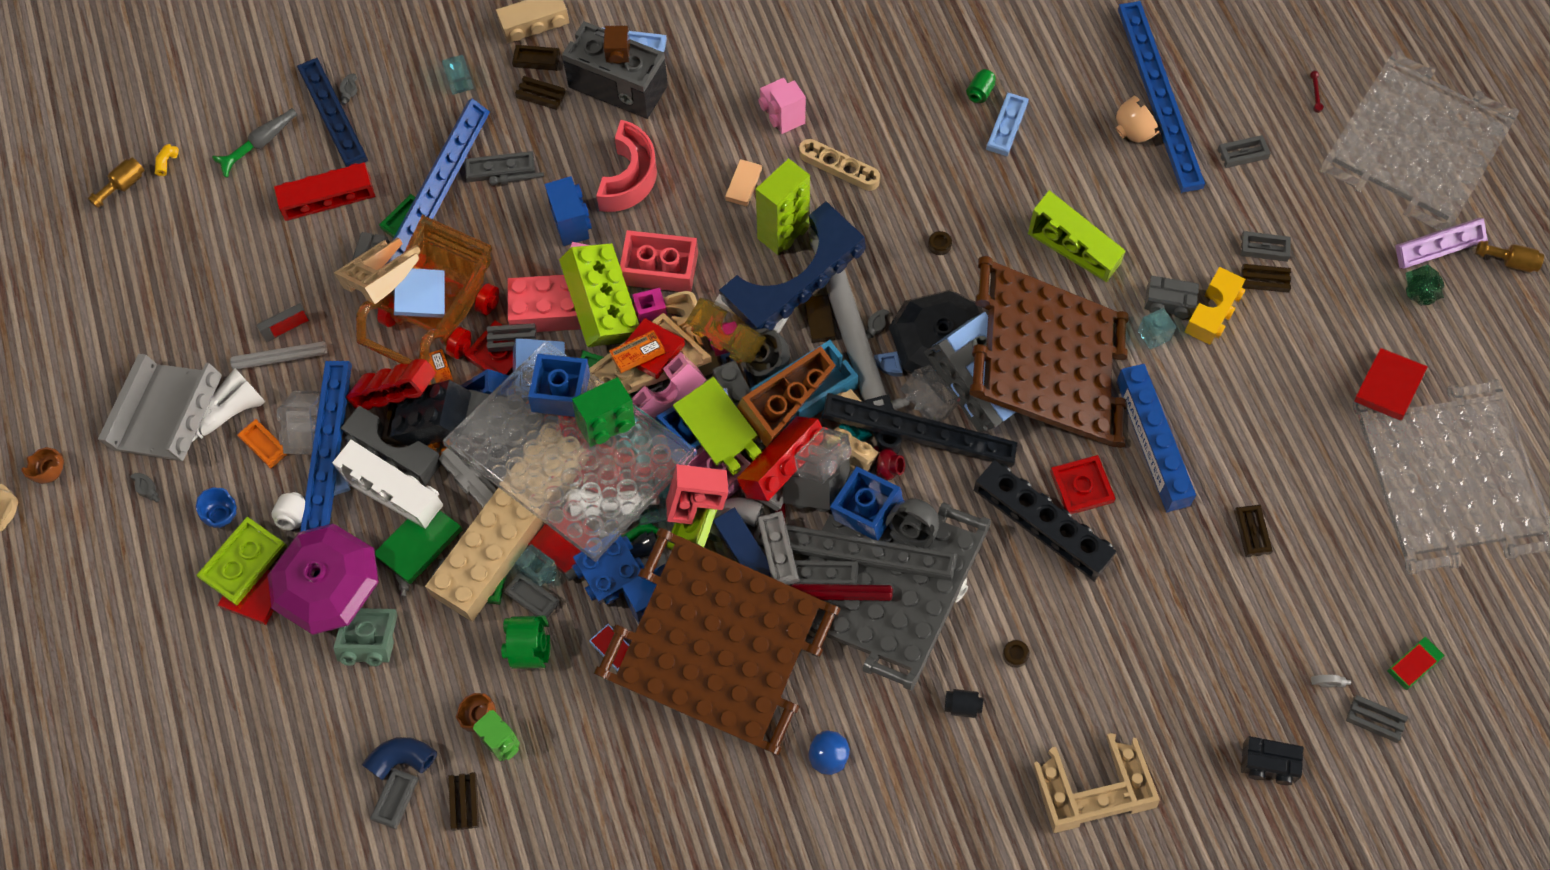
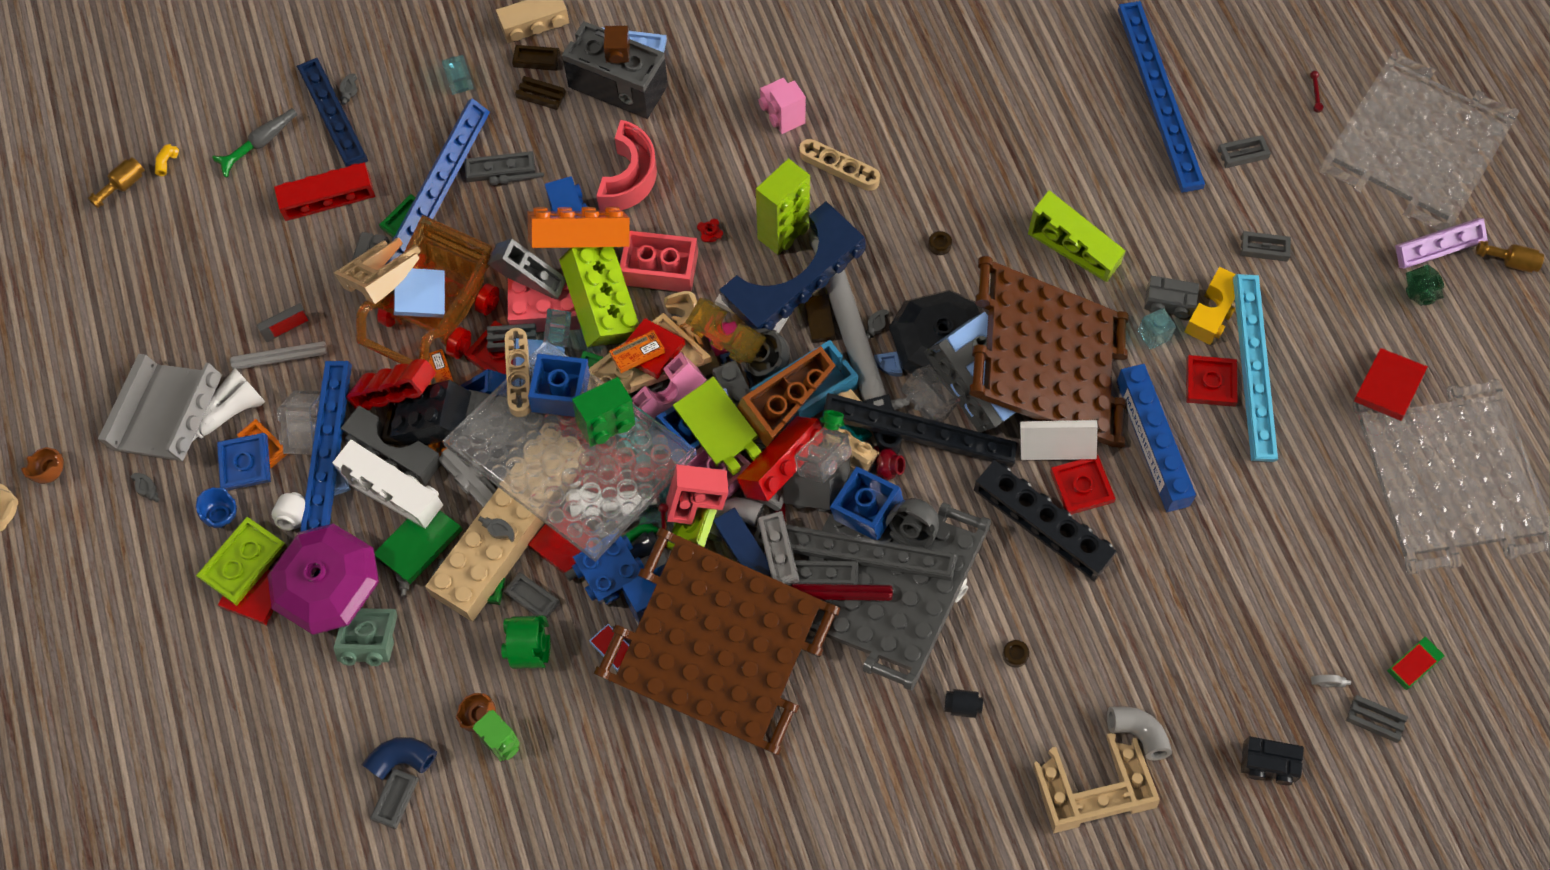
(244, 461): none -> blue tile
(462, 778): dark brown tile -> none
(498, 528): none -> dark grey piece
(515, 372): none -> tan beam
(526, 268): none -> dark grey slope
(533, 559): clear light blue brick -> none
(557, 327): none -> clear light blue brick
(578, 228): none -> orange brick
(649, 304): dark pink brick -> none
(663, 508): none -> dark red hinge
(710, 236): none -> red plate
(743, 182): light nougat tile -> none
(828, 752): blue hair -> none
(832, 419): none -> green plate
(981, 86): green brick -> none
(1007, 124): light blue tile -> none
(1058, 440): none -> white tile
(1135, 121): light nougat cylinder -> none
(1144, 727): none -> light grey cylinder
(1211, 380): none -> red tile
(1255, 368): none -> medium azure tile
(1266, 274): dark brown tile -> none
(1267, 548): dark brown tile -> none

